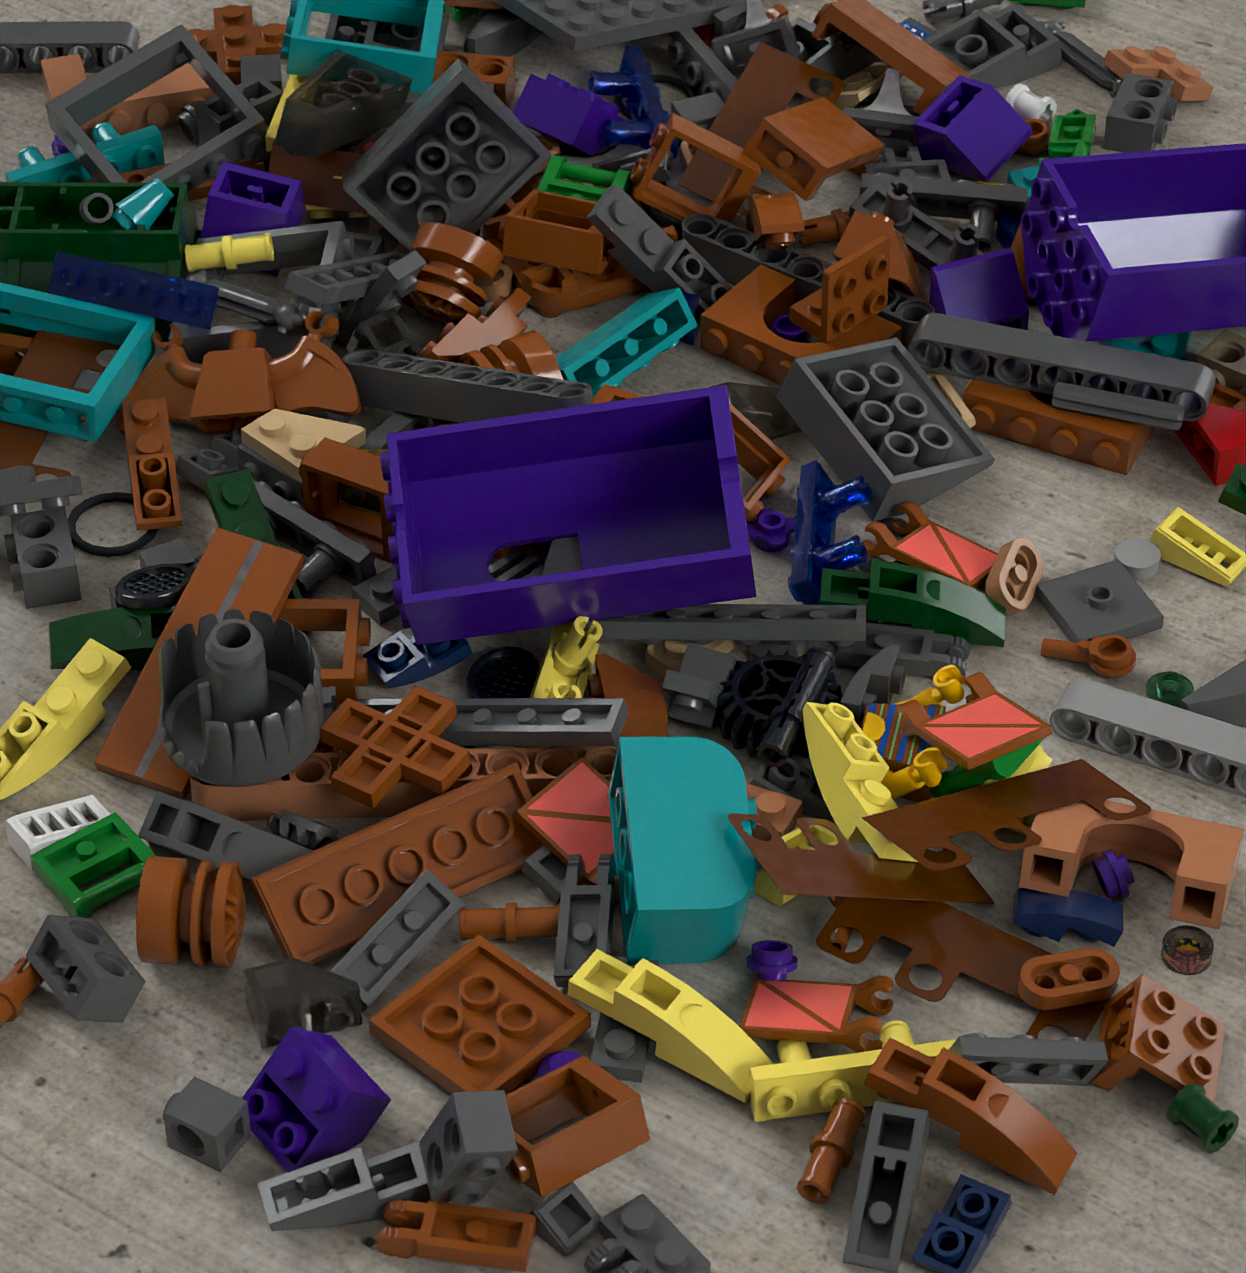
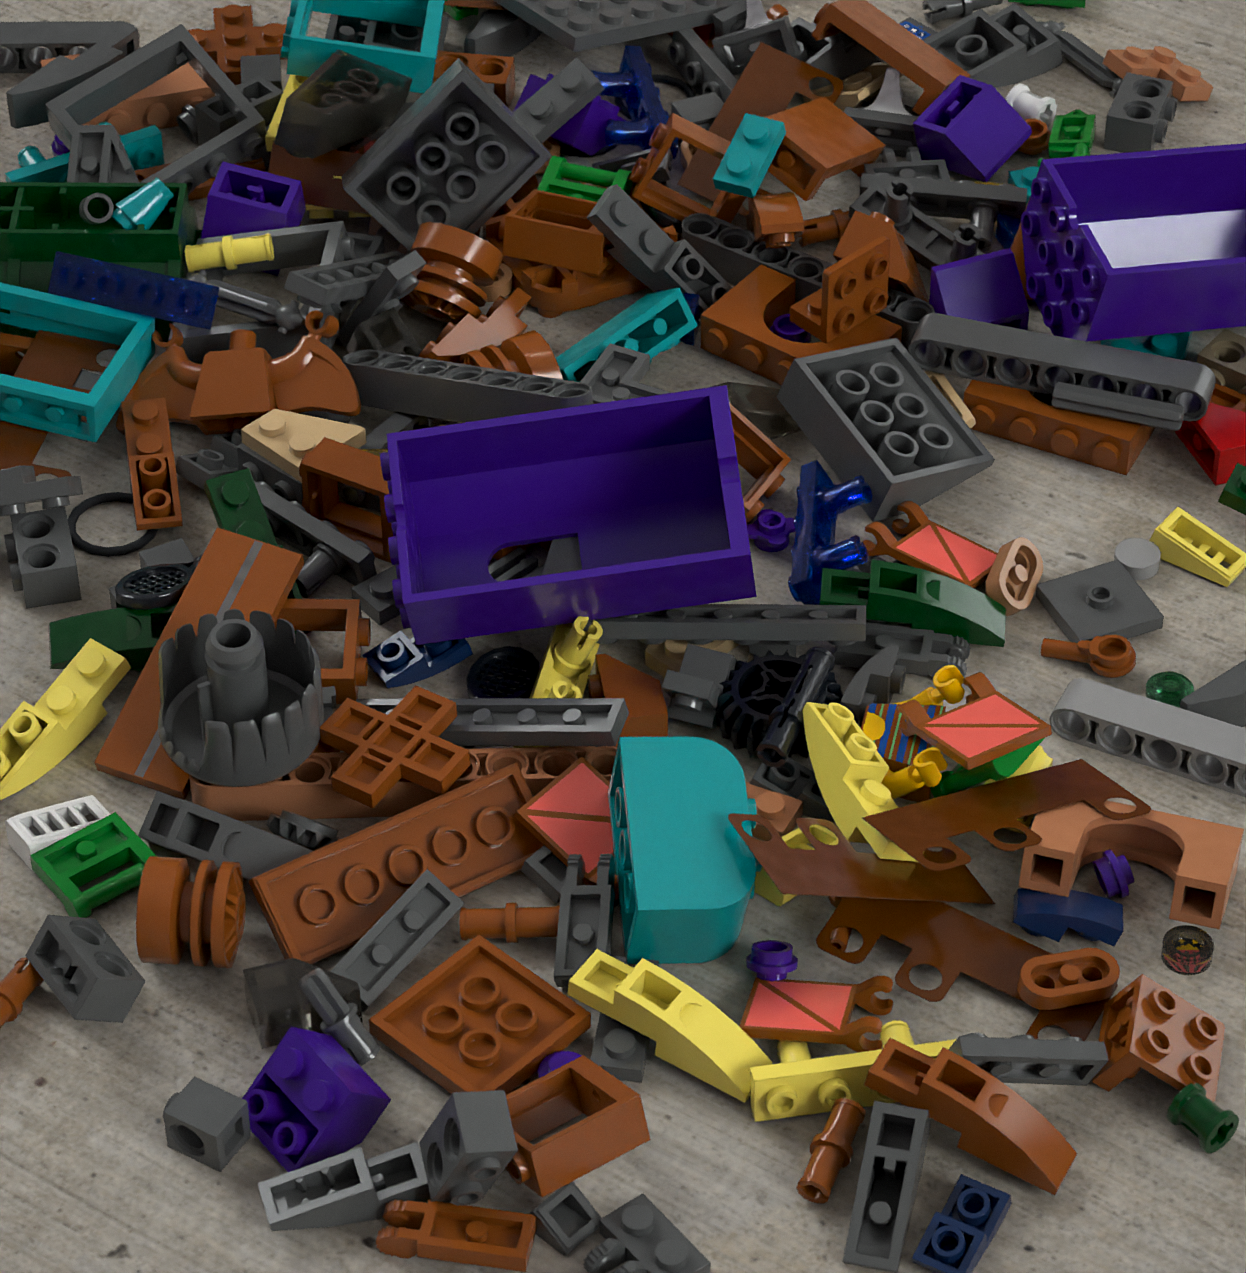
(28, 98): none -> dark grey slope
(98, 156): none -> dark grey wing
(339, 1017): none -> dark grey axle
(559, 100): none -> dark grey plate
(618, 375): none -> dark grey plate
(749, 155): none -> teal plate

